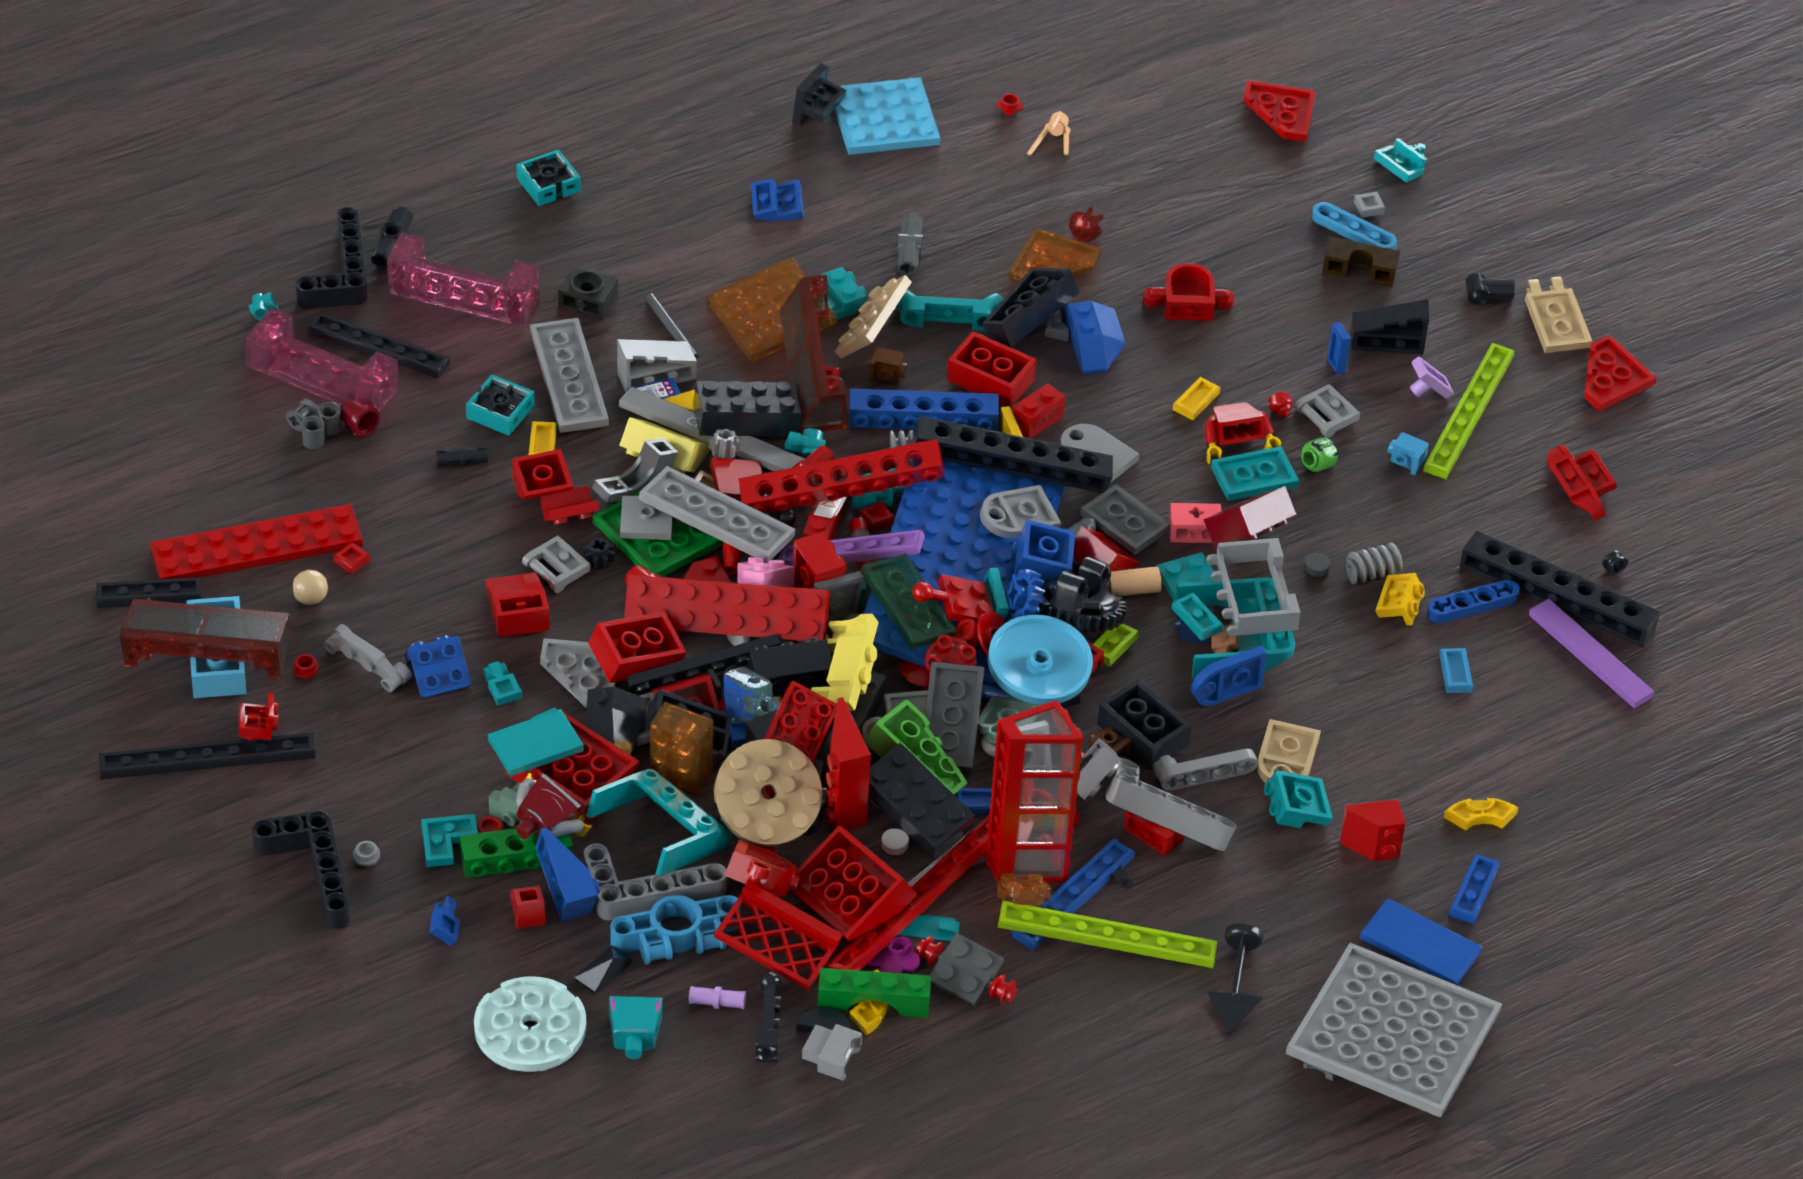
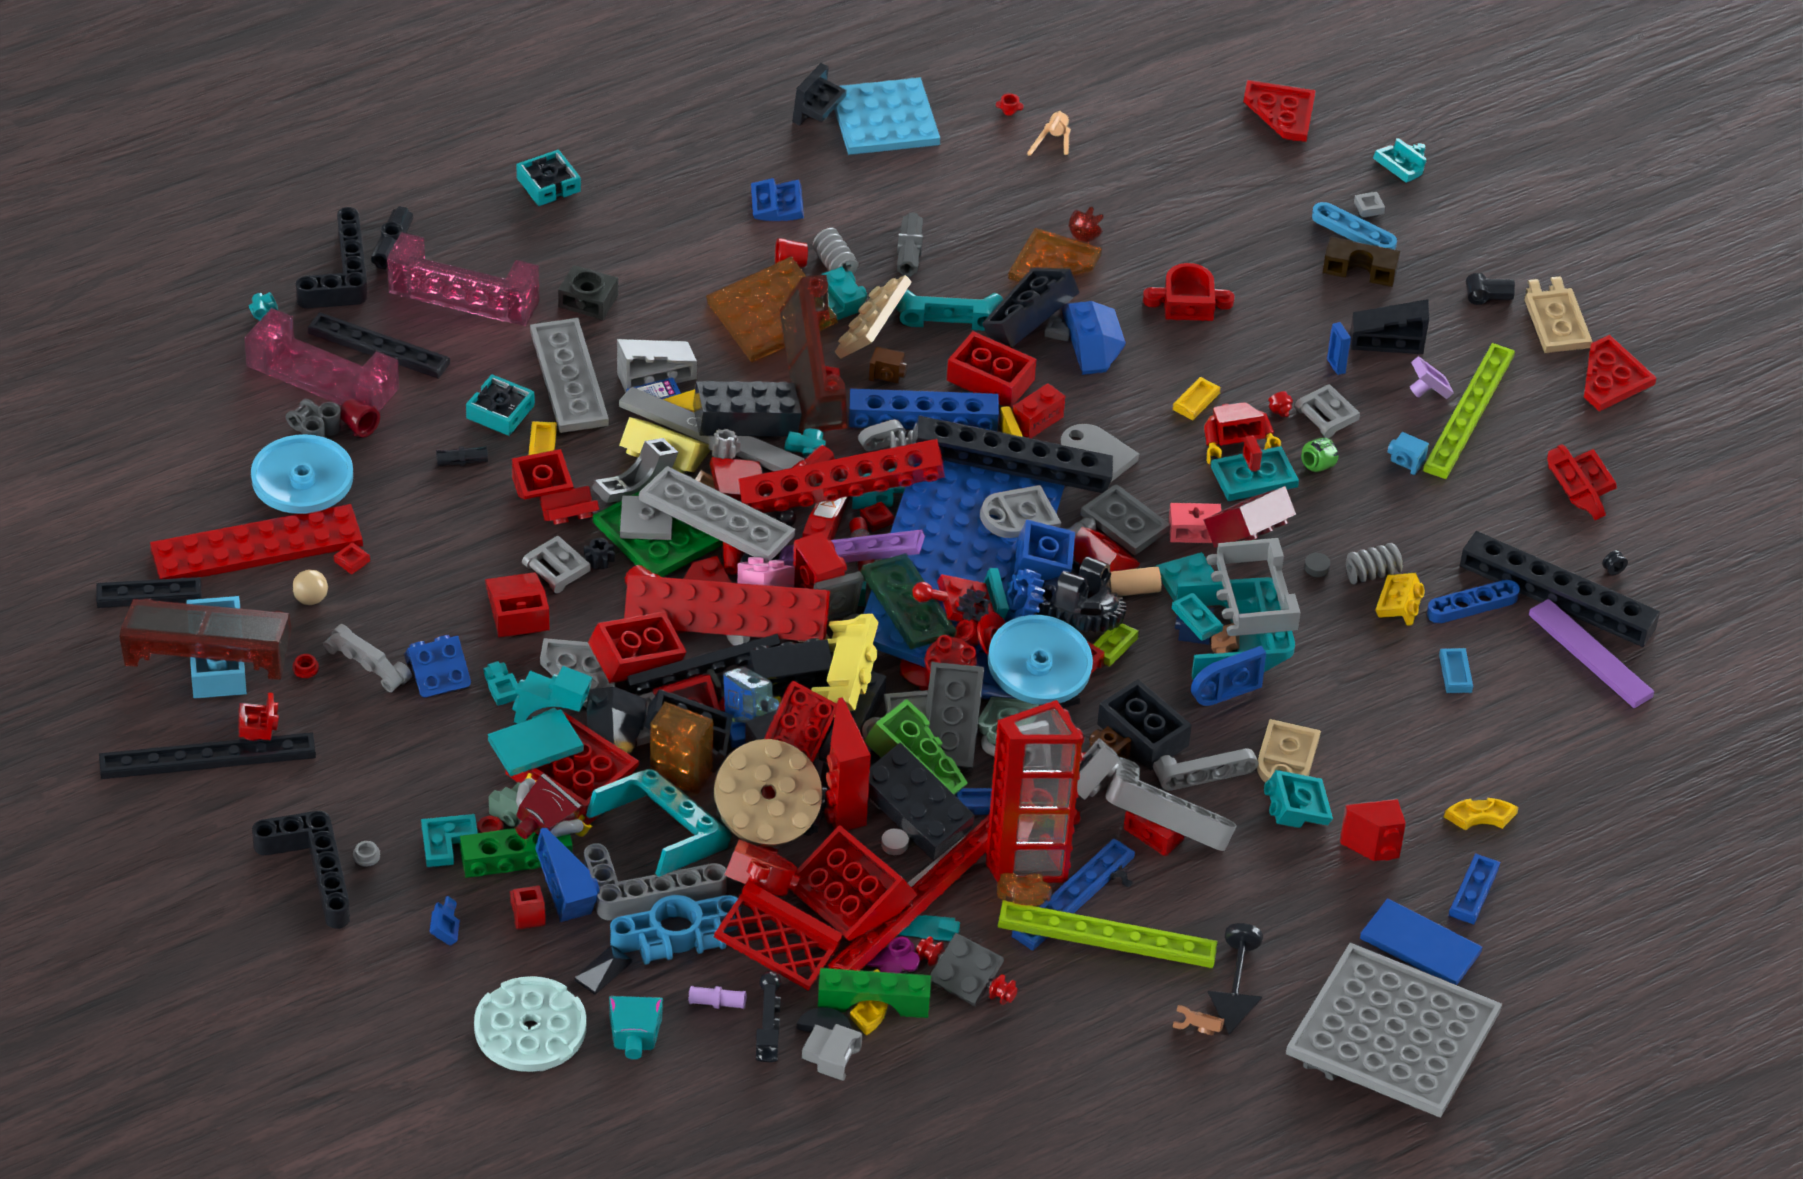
(302, 474): none -> medium azure dish
(563, 690): none -> teal arch
(667, 321): dark grey bar -> none
(794, 249): none -> red piece
(834, 251): none -> light grey piece
(878, 435): none -> light grey beam
(973, 598): none -> black gear
(1207, 1023): none -> nougat plate
(1252, 453): none -> red tile

